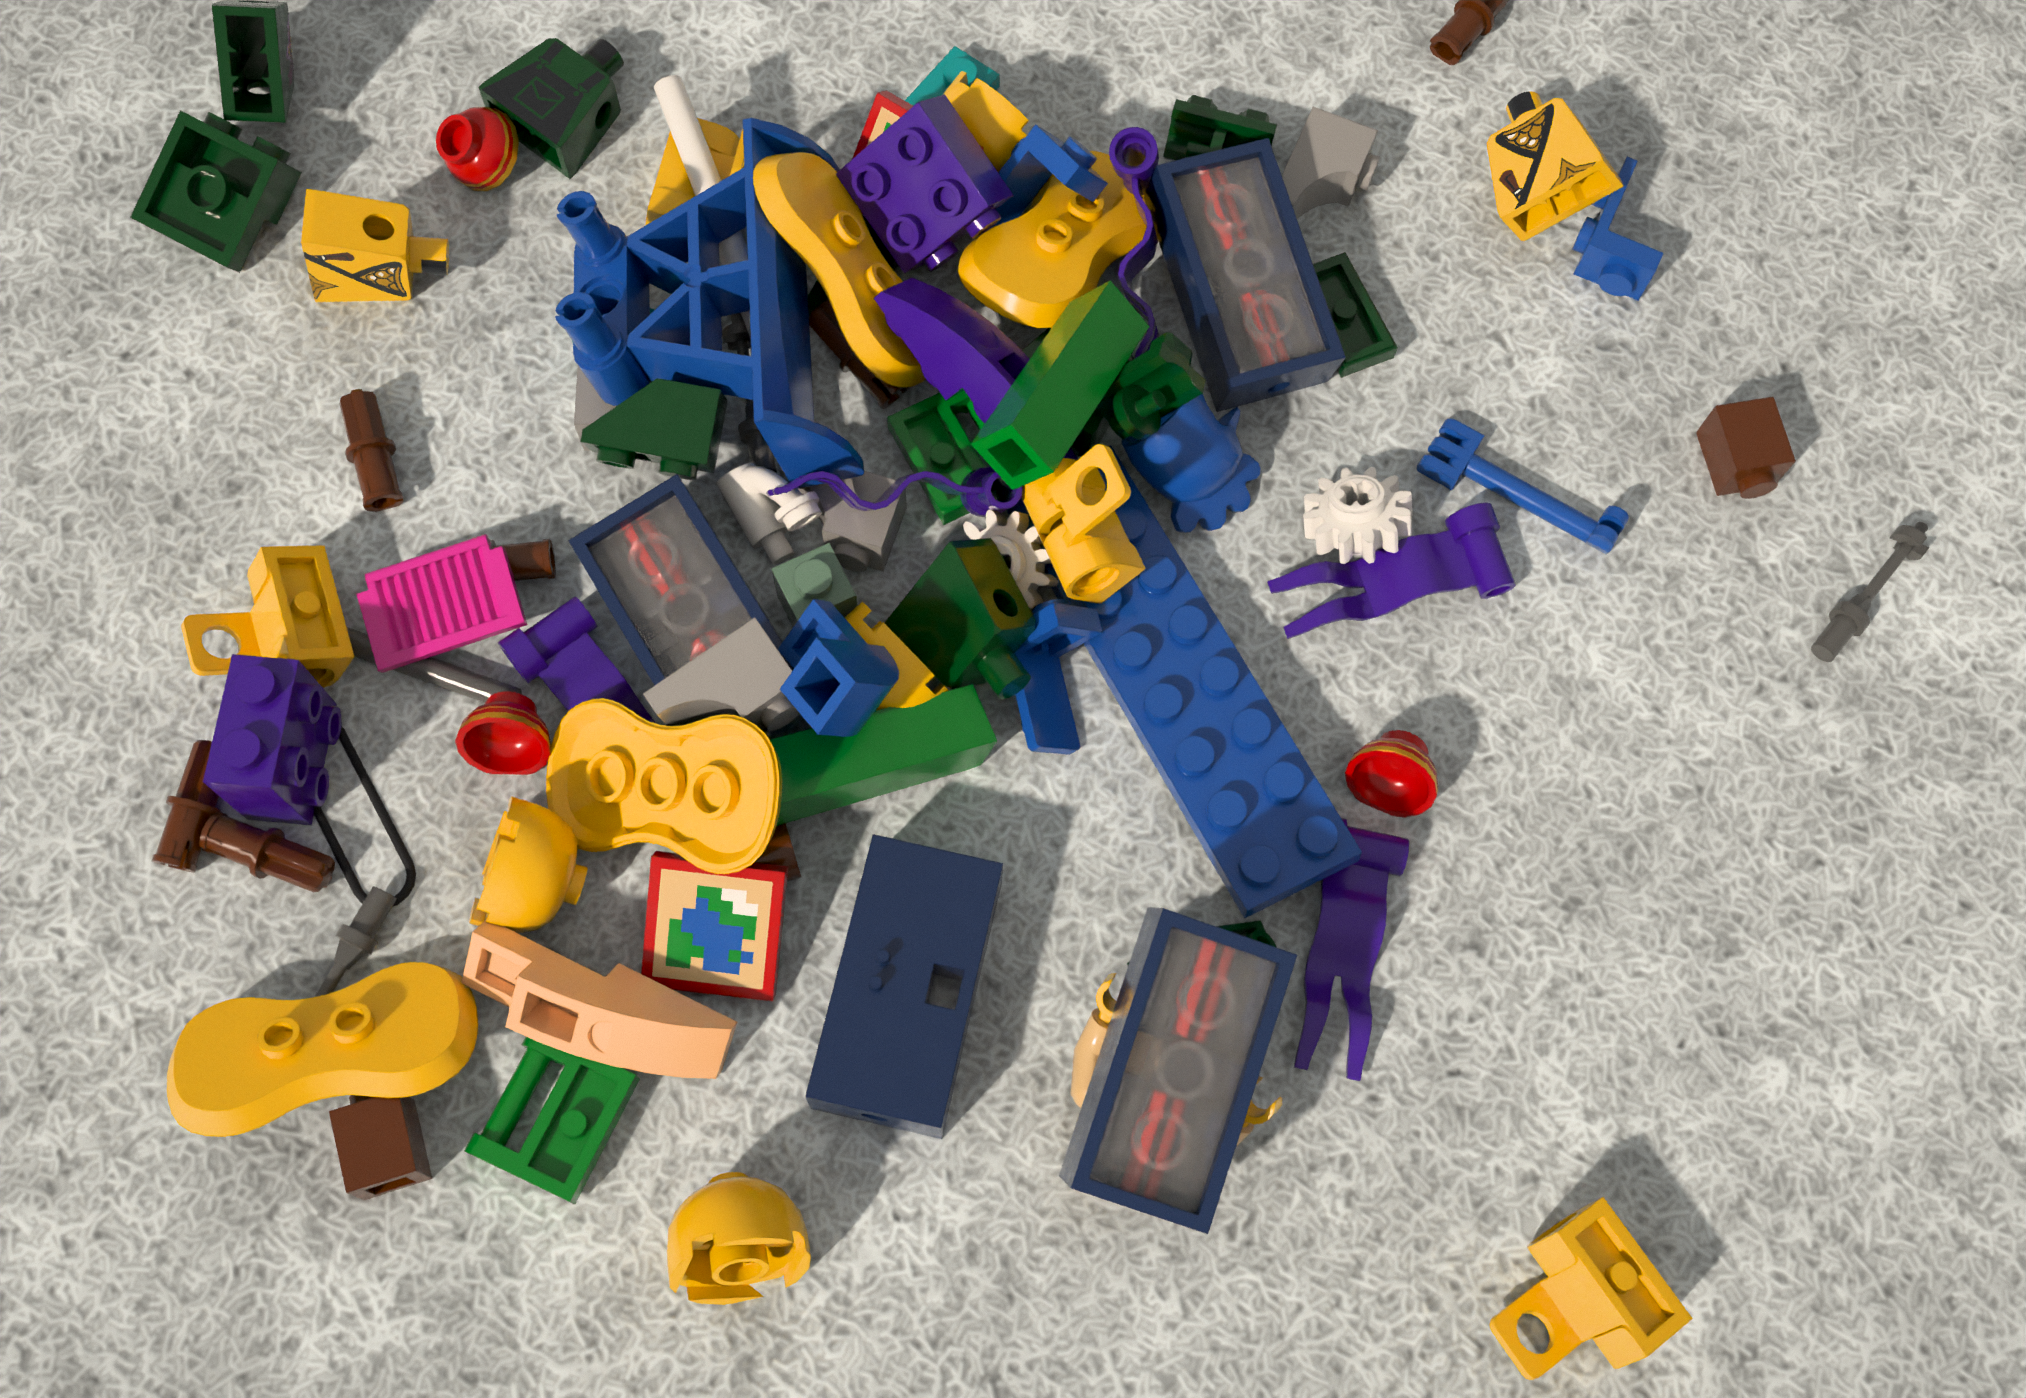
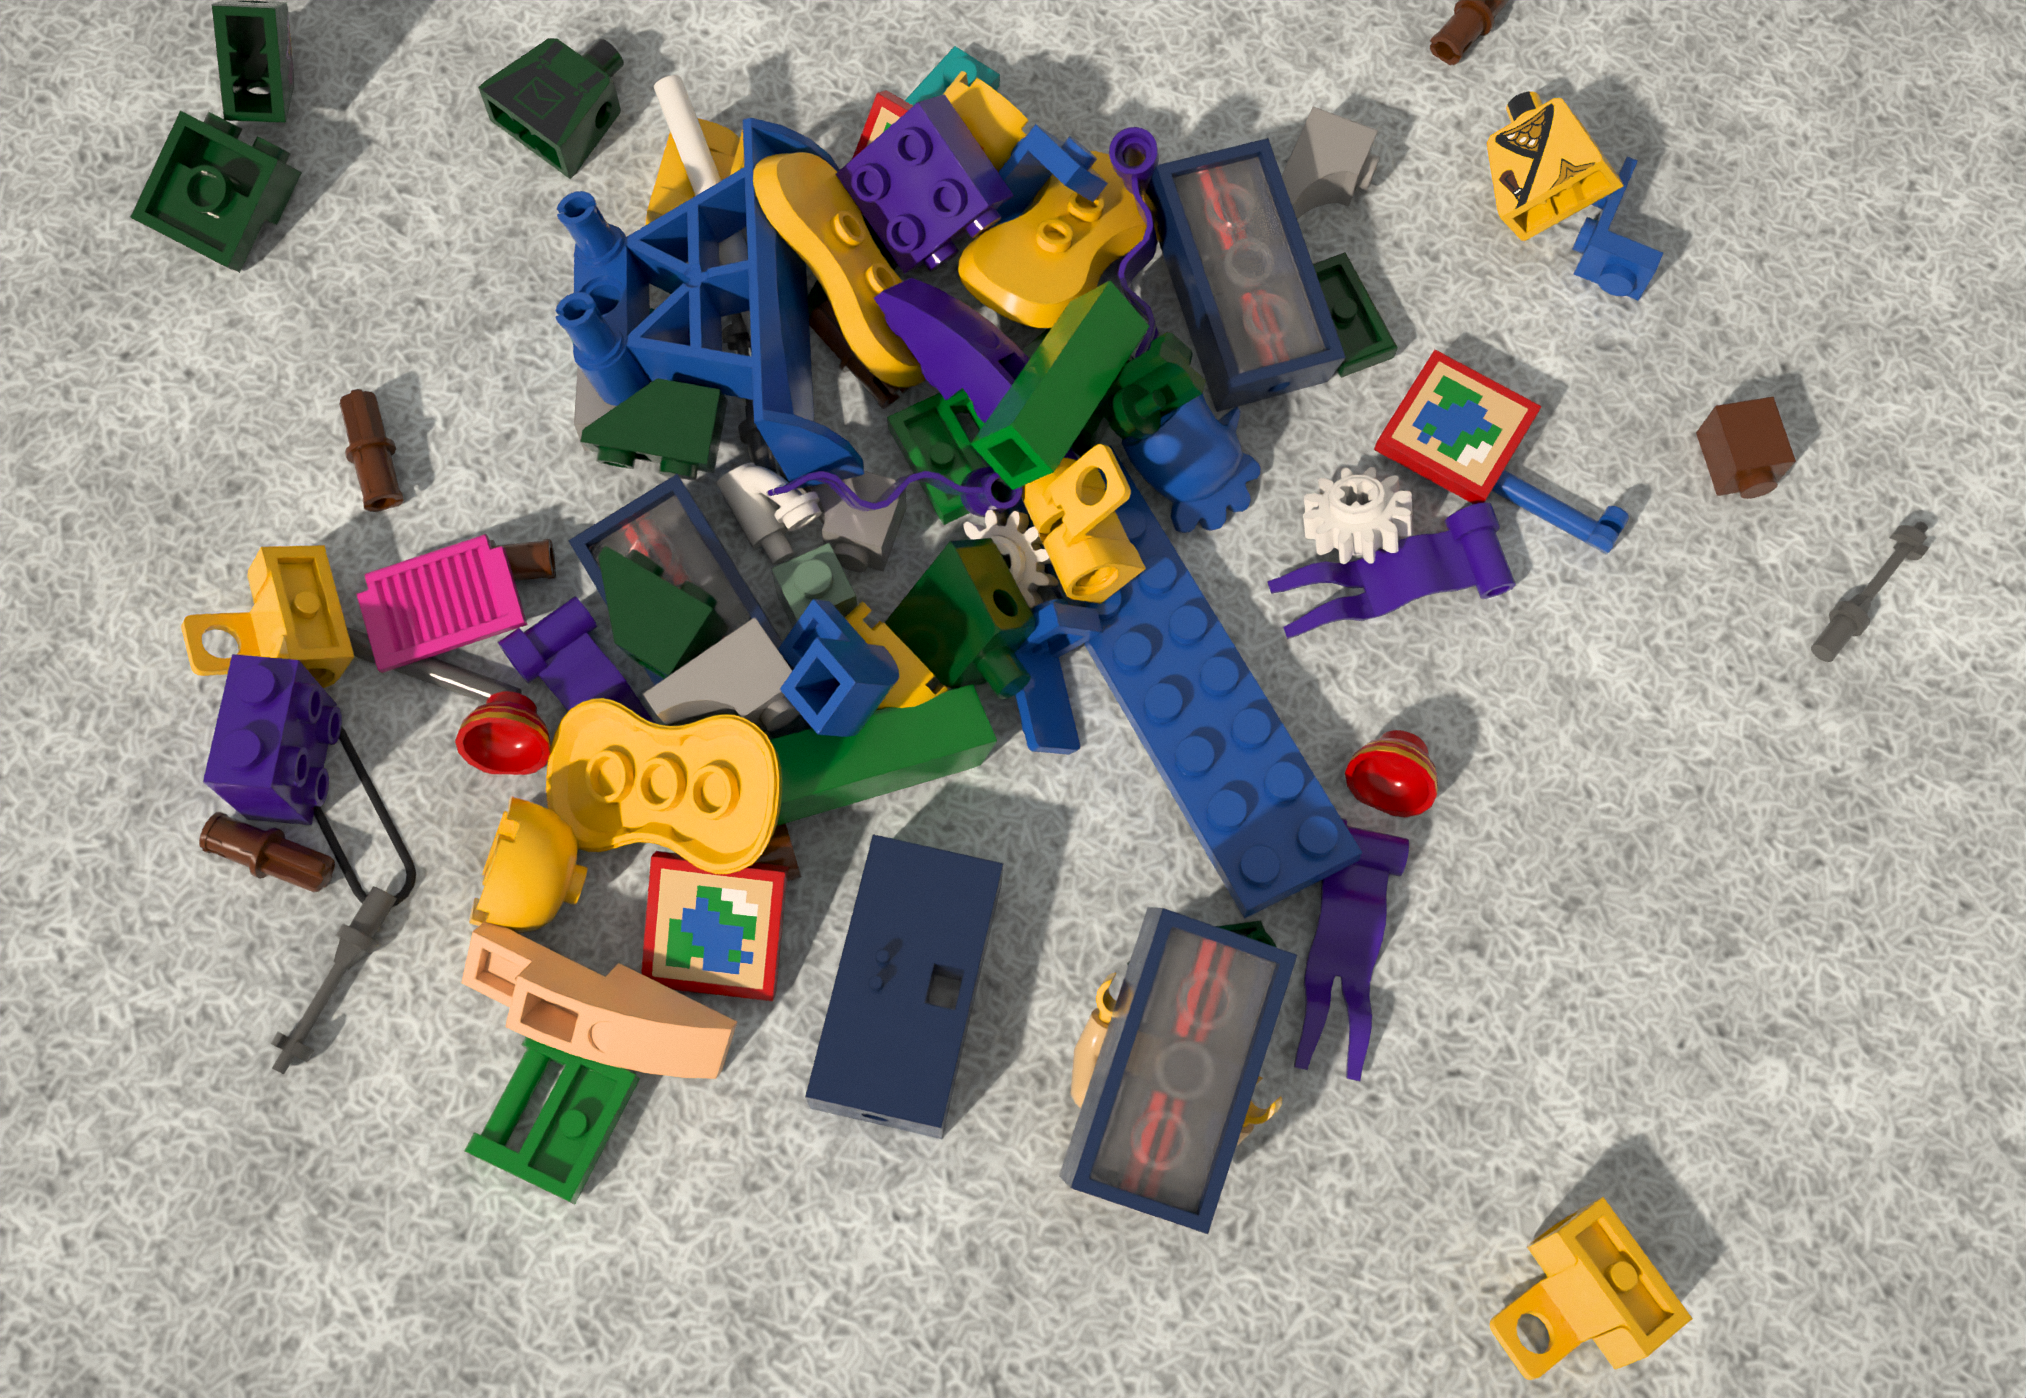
(188, 814): reddish brown axle -> none
(365, 249): yellow torso -> none
(373, 1039): yellow plate -> none
(379, 1145): reddish brown brick -> none
(478, 147): red piece -> none
(653, 618): none -> dark green slope
(735, 1236): yellow cylinder -> none
(1202, 128): dark green hips -> none
(1457, 428): none -> tile

